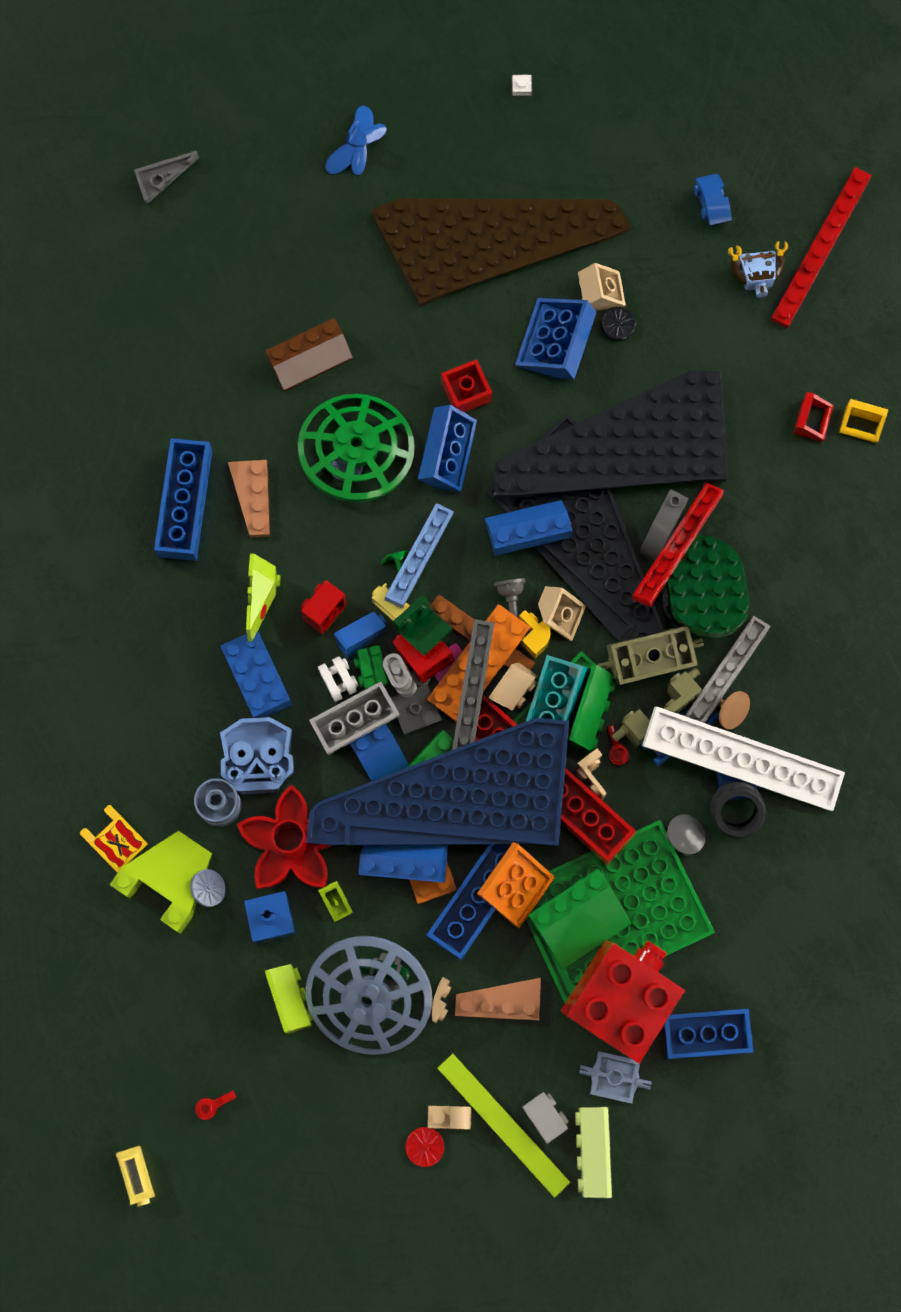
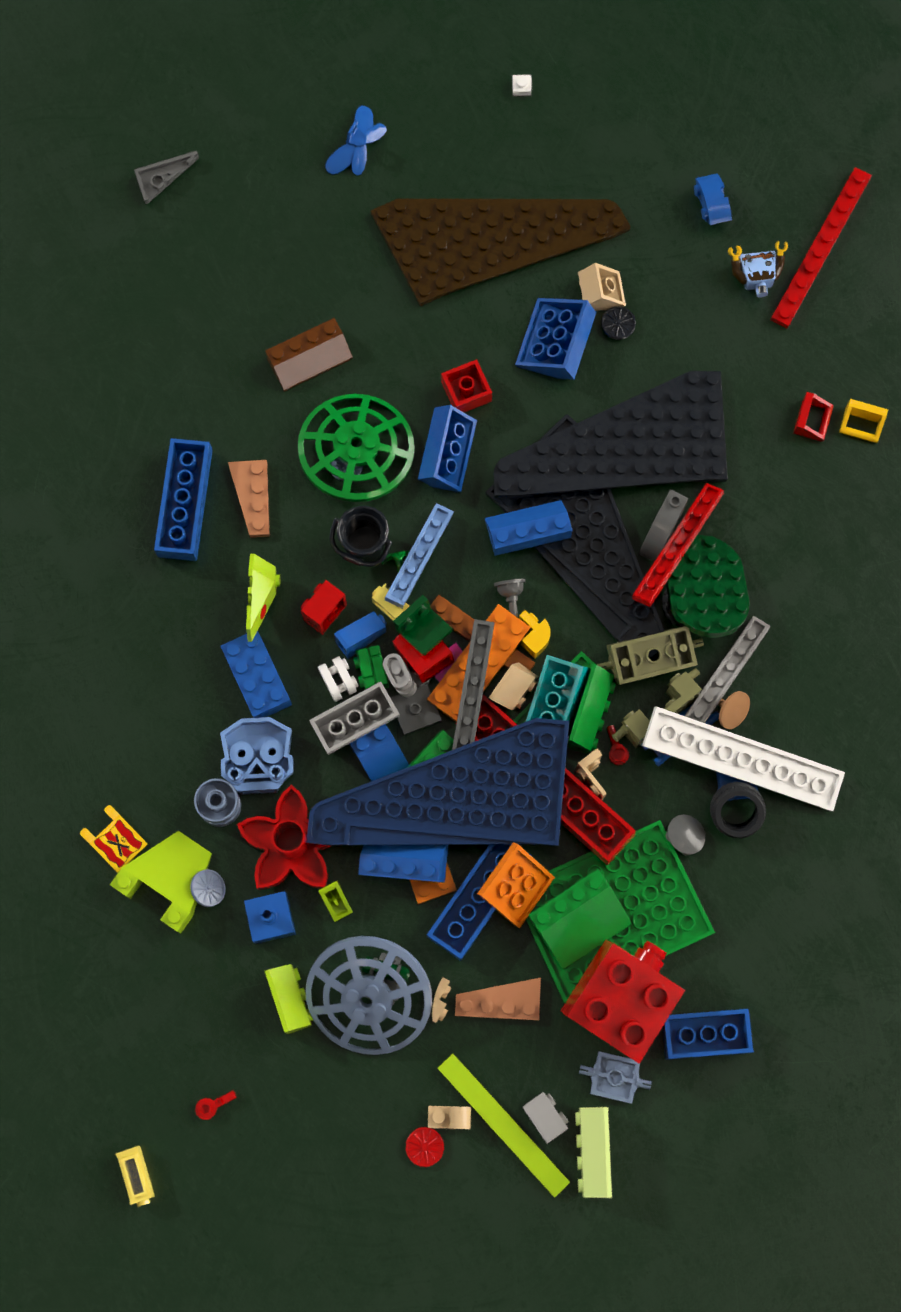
(363, 535): none -> black piece
(561, 611): tan slope -> none

